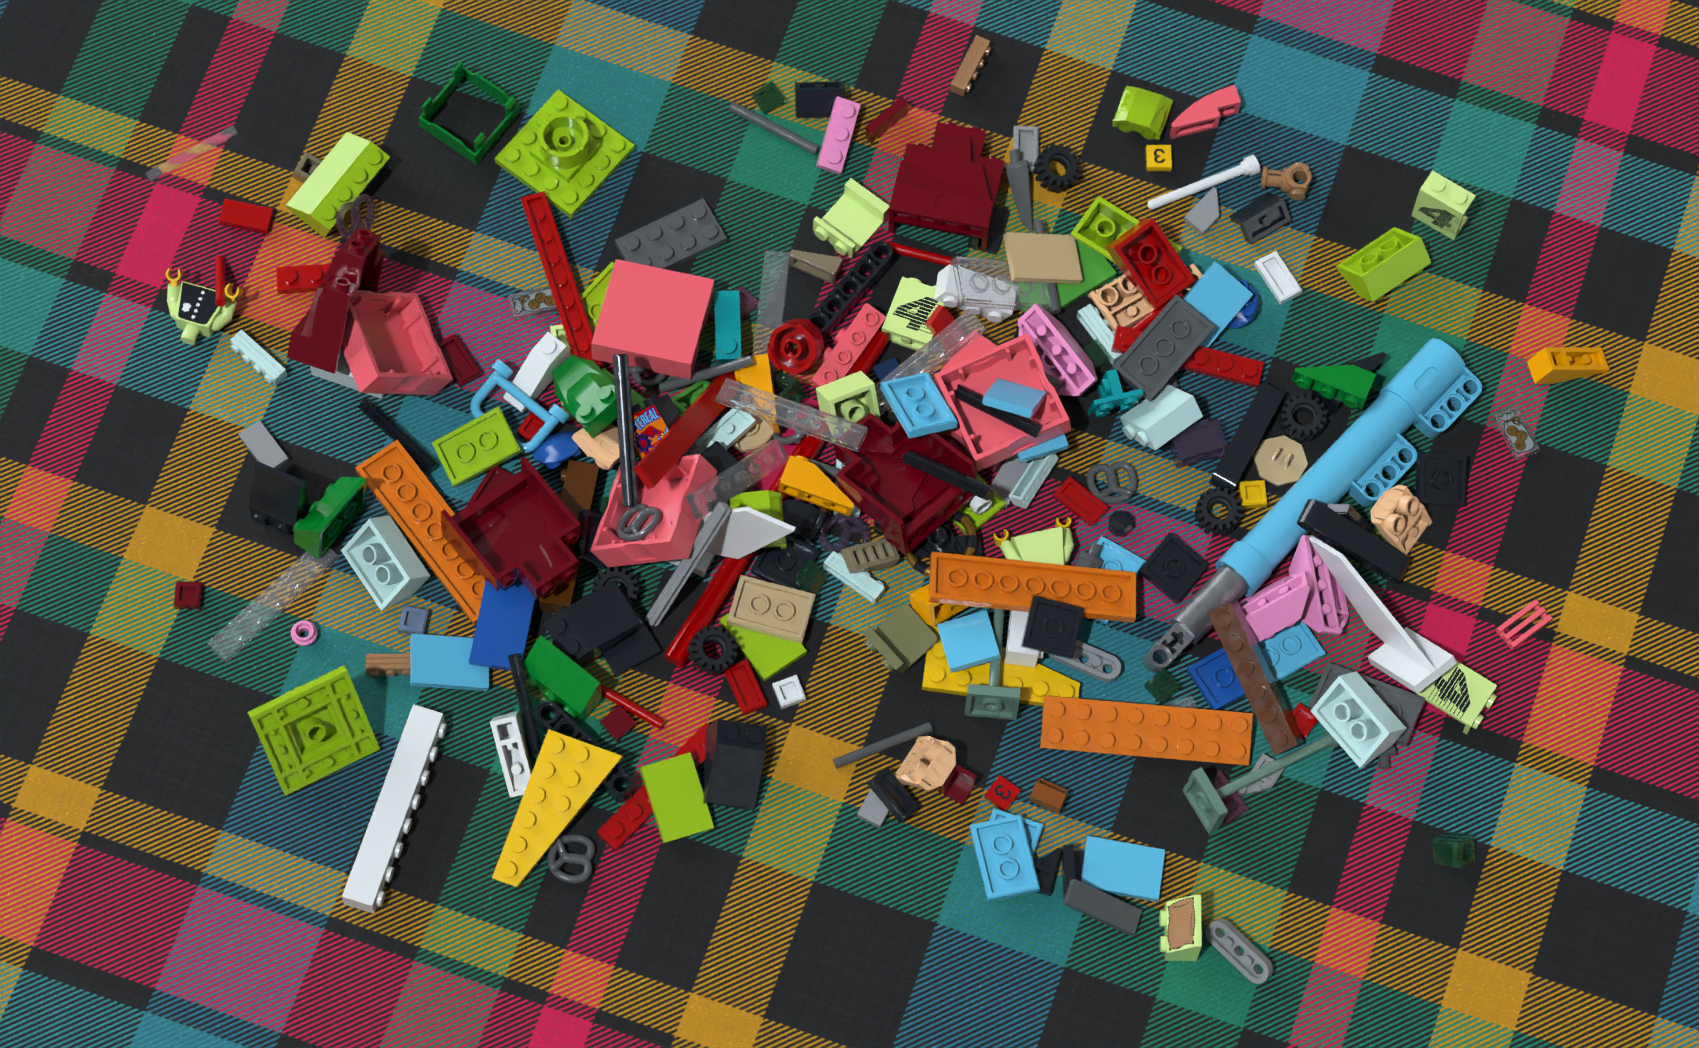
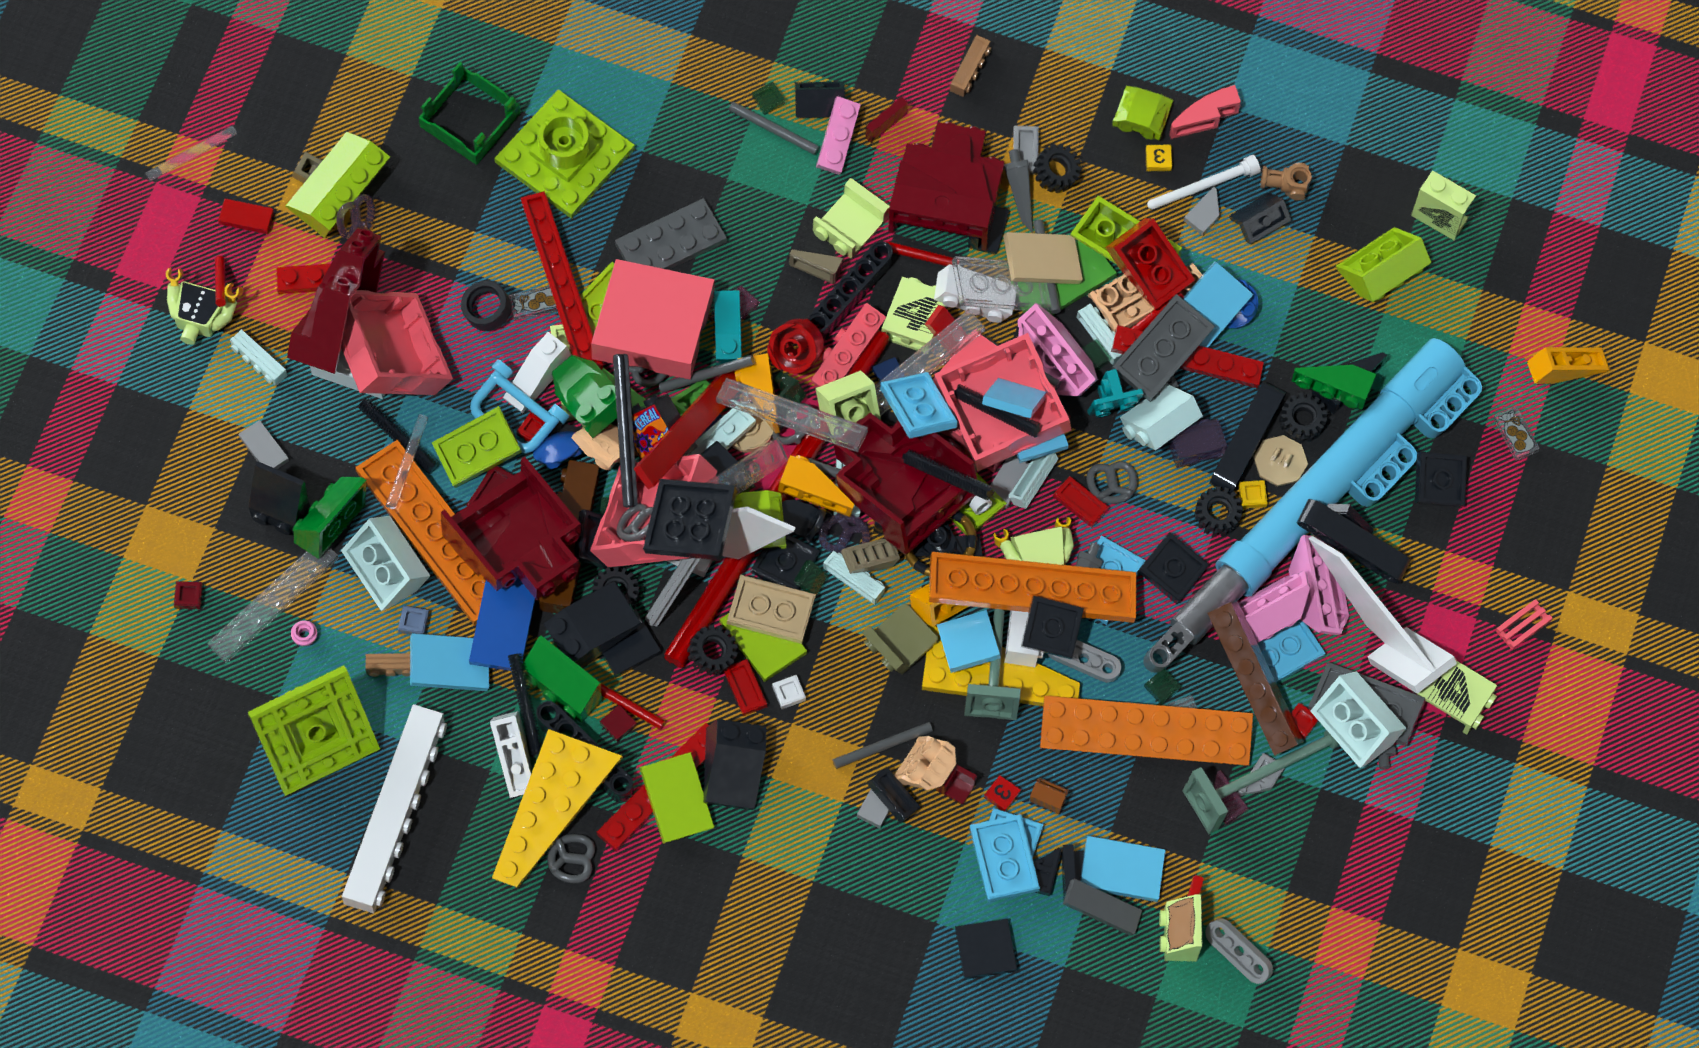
(407, 461): none -> clear bar
(459, 361): dark red tile -> none
(473, 293): none -> black tyre
(690, 519): none -> black plate
(771, 300): clear tile -> none
(985, 949): none -> black tile
(1120, 523): black tile -> none
(1196, 885): none -> red tile
(1216, 680): blue plate -> none
(1278, 277): white tile -> none
(1400, 518): light nougat slope -> none
(1453, 849): clear green panel -> none

